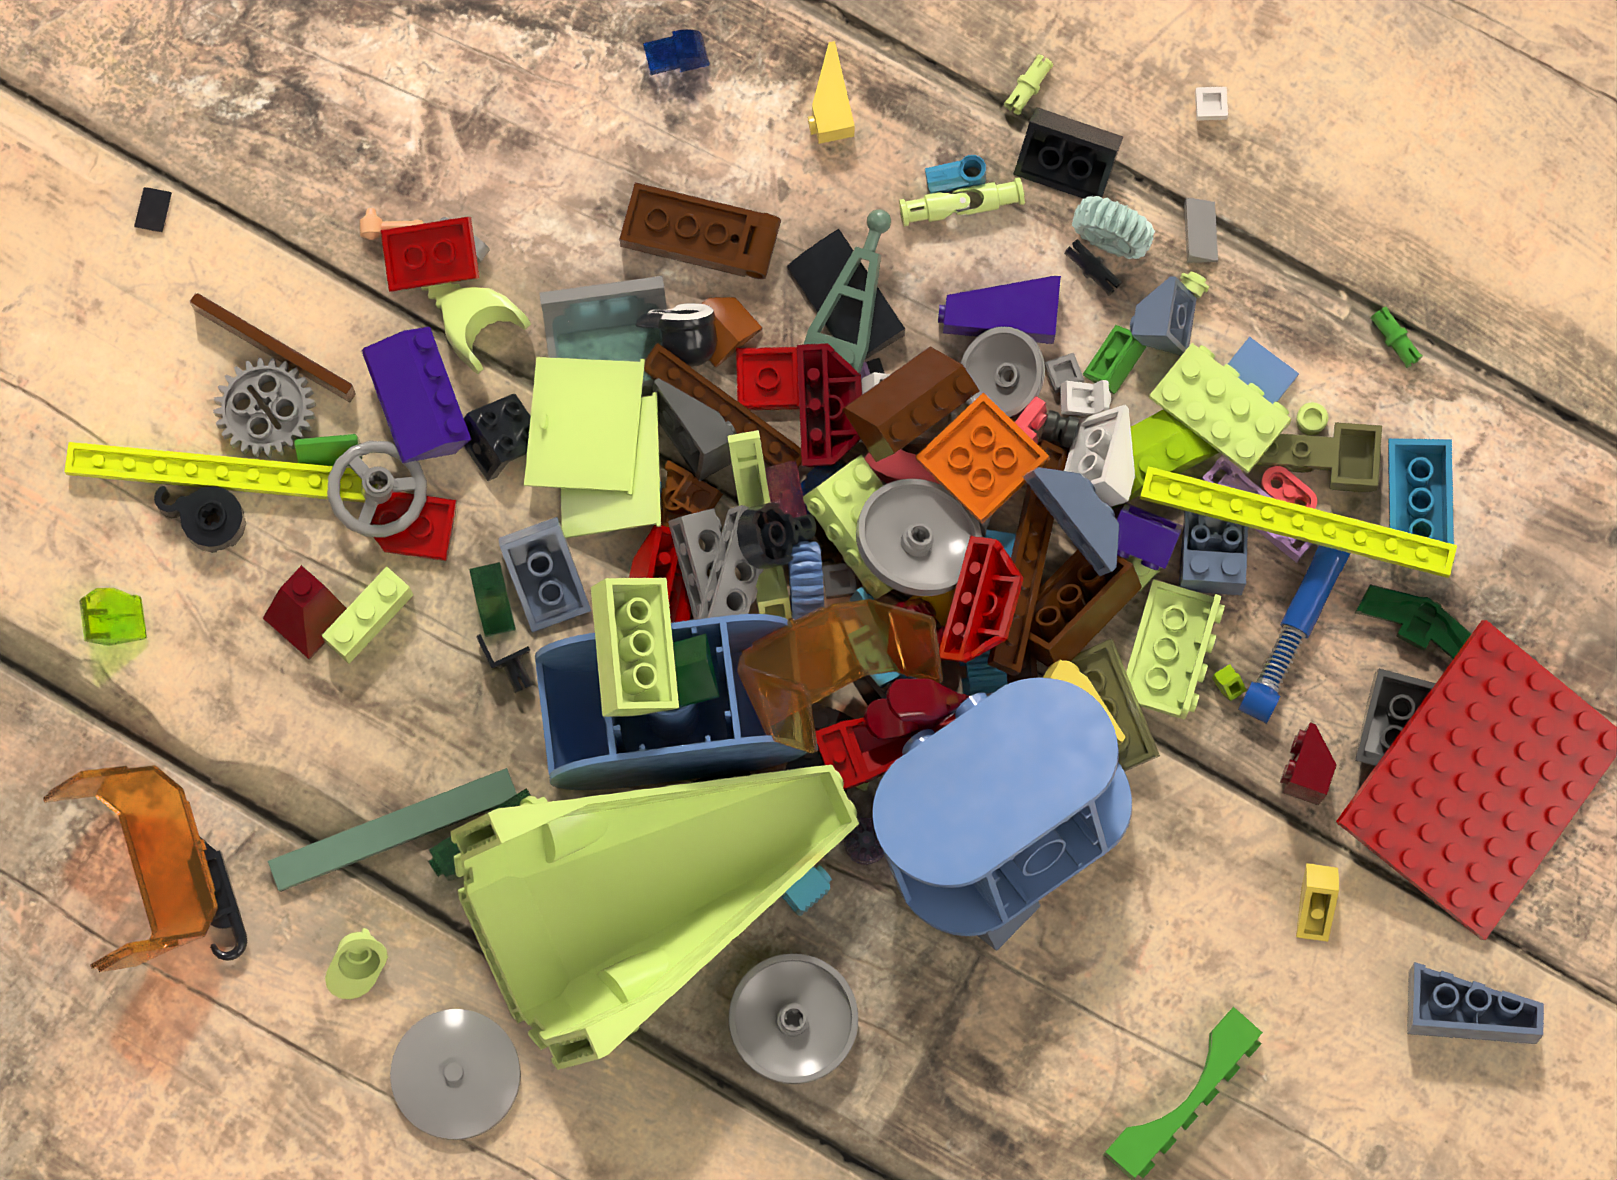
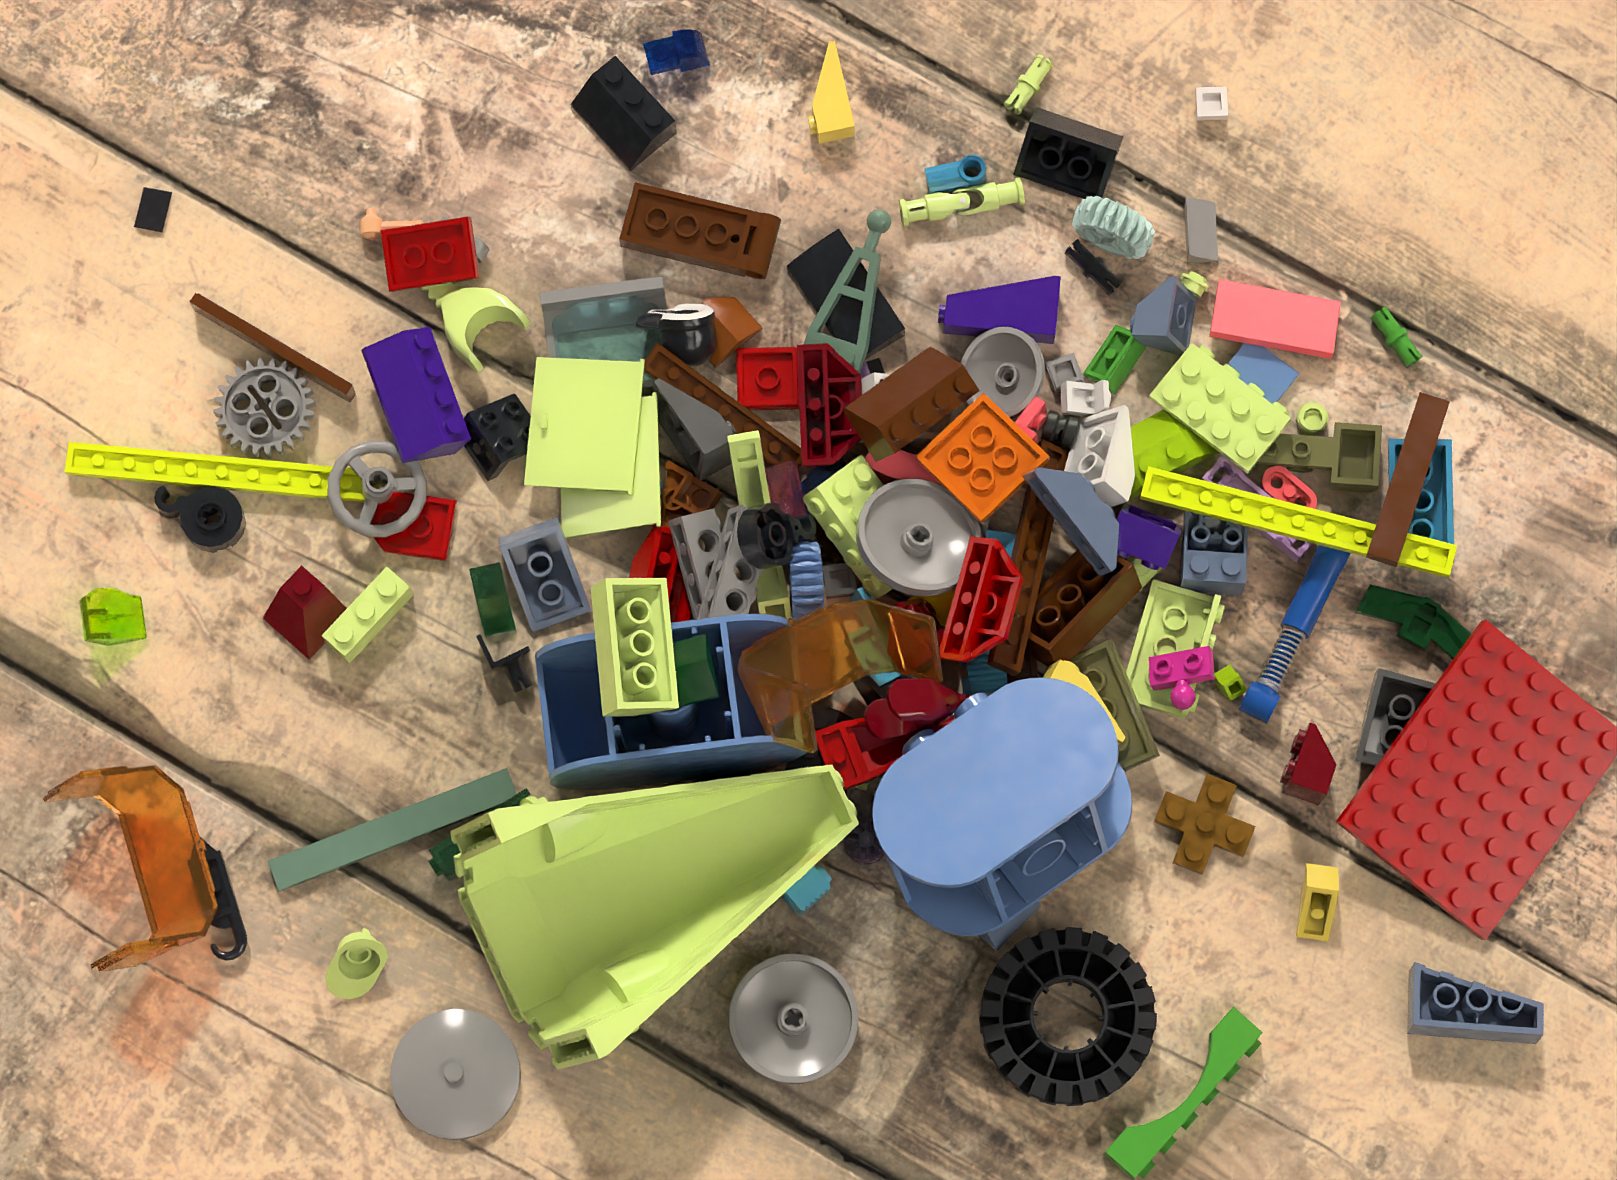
(324, 449): bright green slope -> none
(623, 113): none -> black slope
(1066, 1074): none -> black tyre
(1179, 671): none -> dark pink plate
(1204, 824): none -> pearl gold plate
(1275, 319): none -> coral tile
(1407, 479): none -> reddish brown tile

